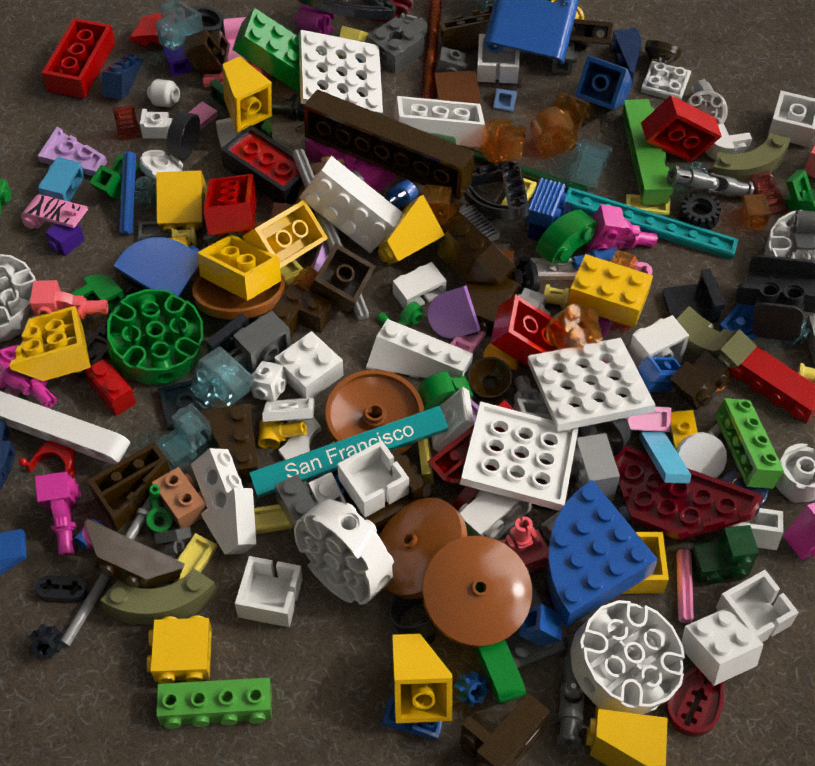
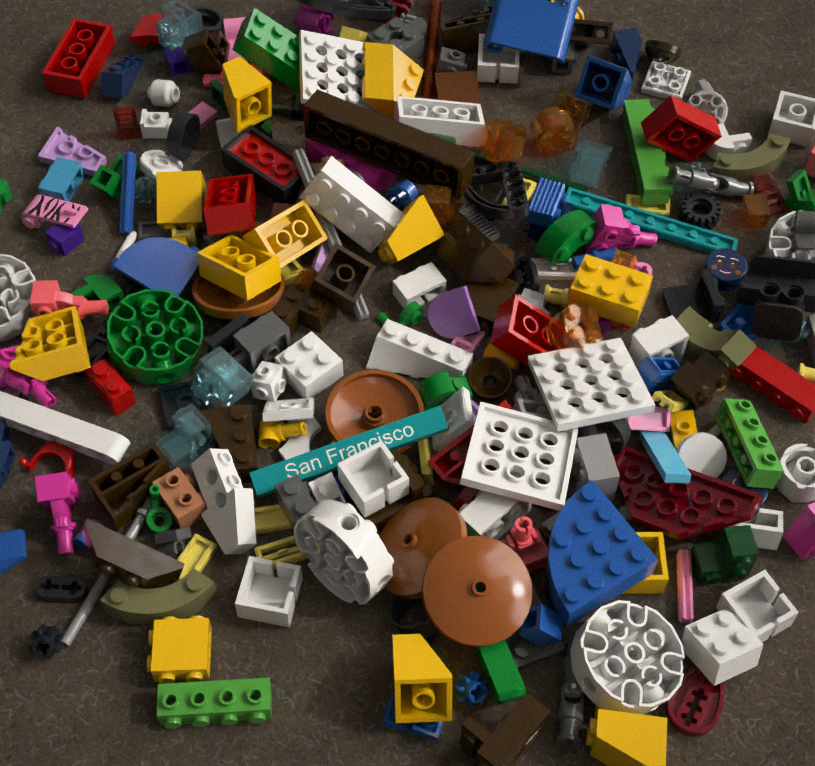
(127, 243): none -> white piece
(281, 553): none -> light yellow tile
(388, 75): none -> yellow wedge
(505, 100): medium blue slope -> none
(670, 399): none -> light yellow tile
(727, 267): none -> dark blue head

